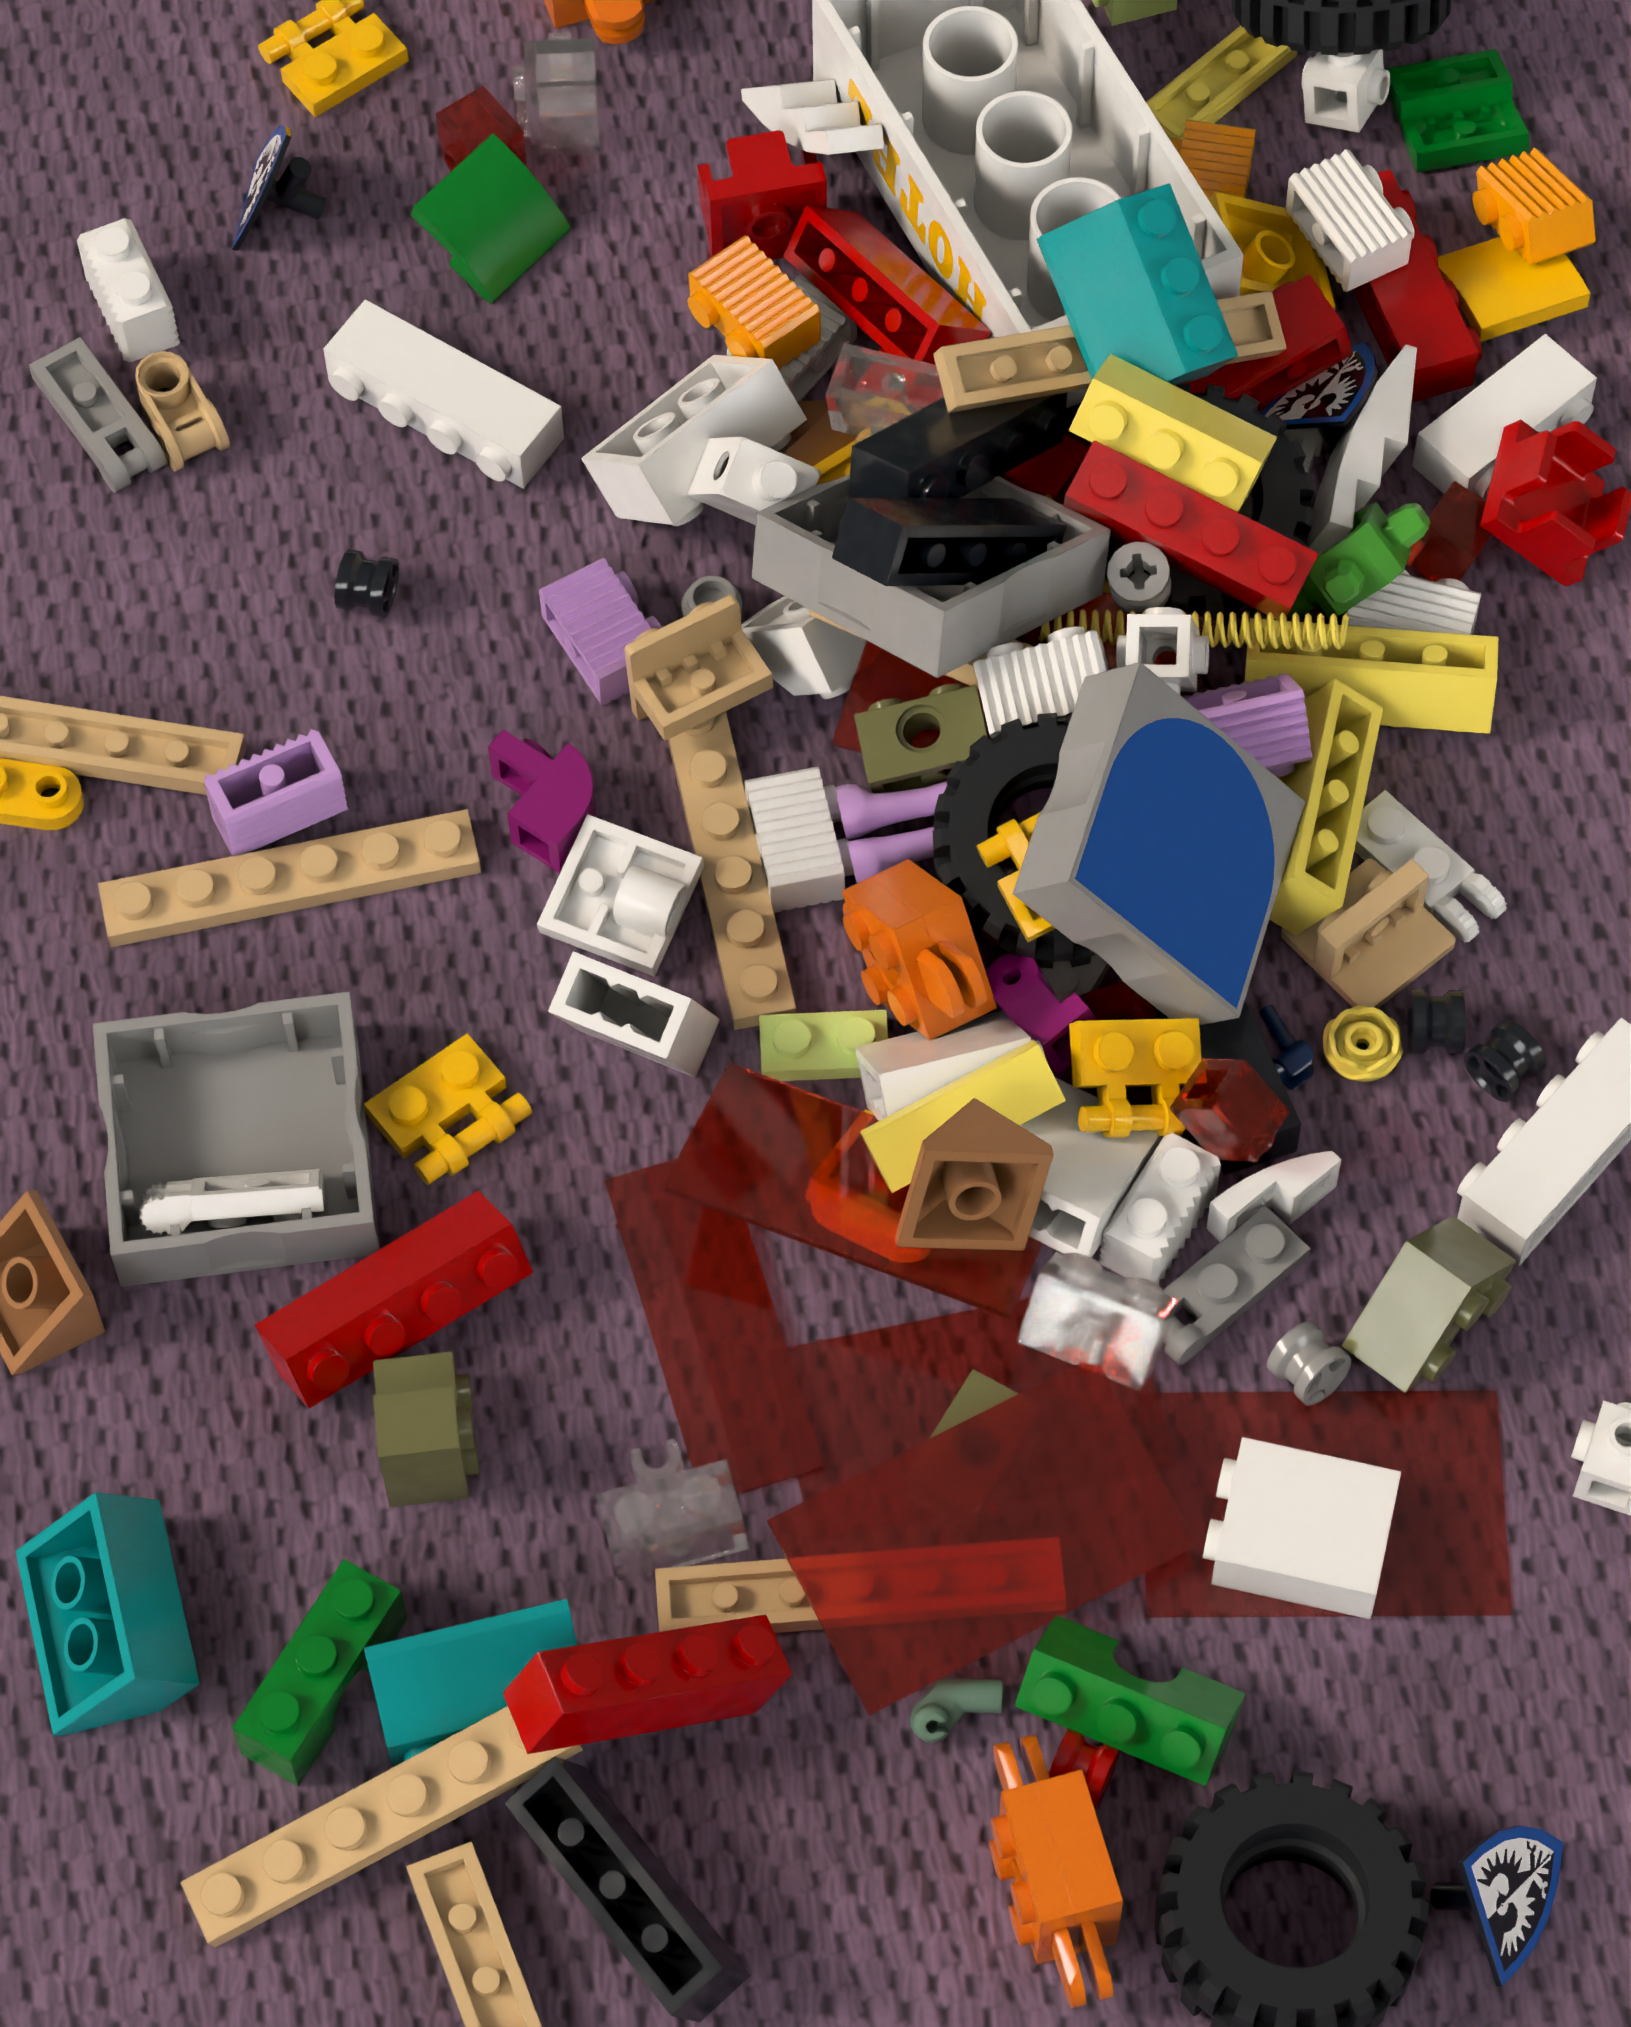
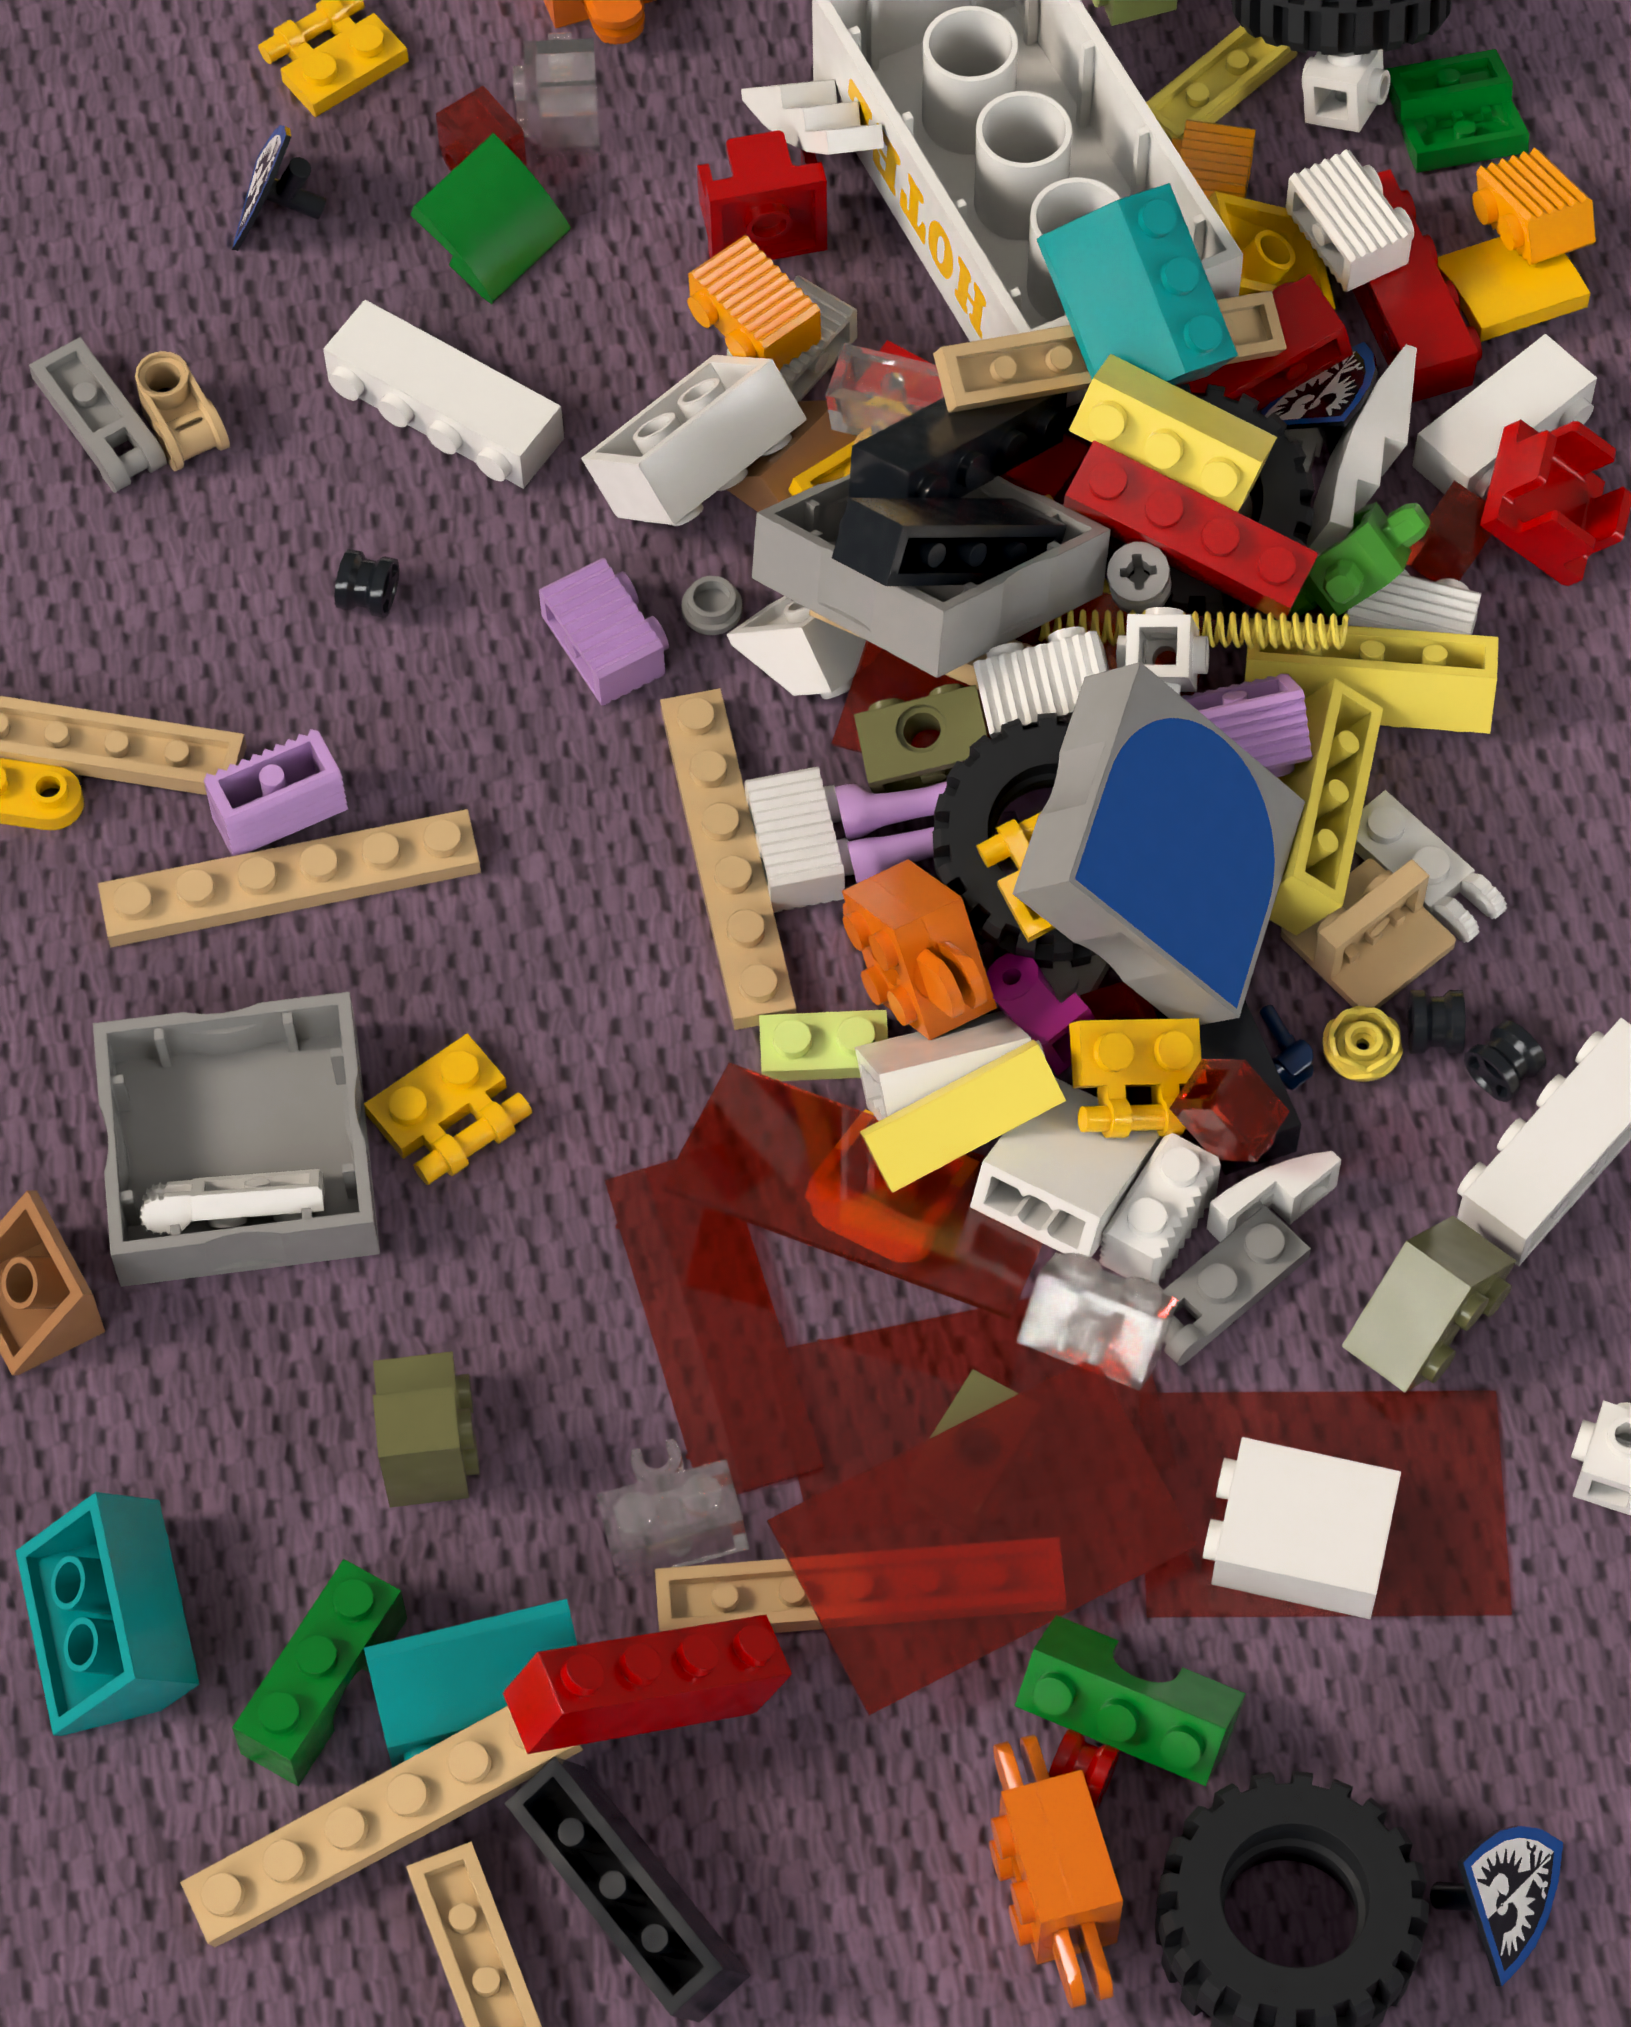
(128, 290): white brick -> none
(394, 1298): red brick -> none
(553, 798): magenta brick -> none
(620, 895): white plate -> none
(634, 1014): white brick -> none
(694, 668): tan bracket -> none
(752, 479): white torso -> none
(878, 285): red brick -> none
(948, 1702): sand green arm -> none
(975, 1184): medium nougat slope -> none
(1309, 1363): light grey wheel -> none

